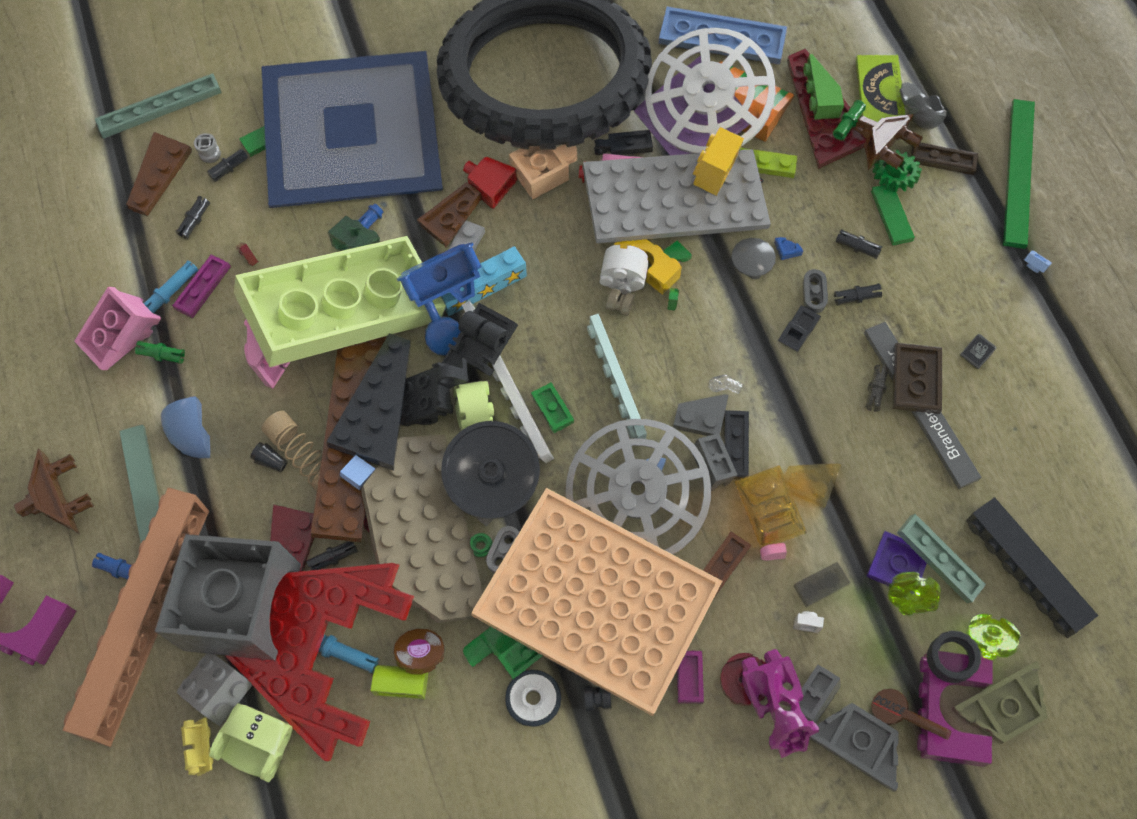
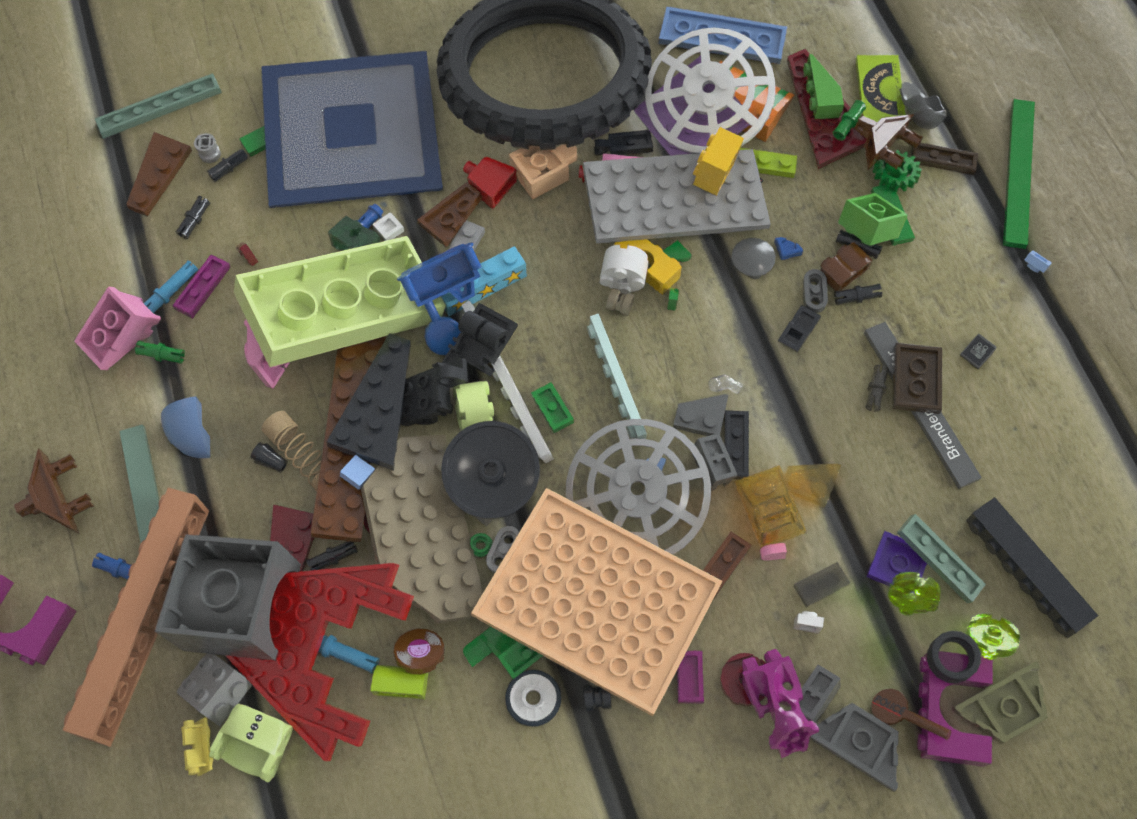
(388, 227): none -> white plate
(845, 266): none -> reddish brown brick
(872, 219): none -> bright green brick

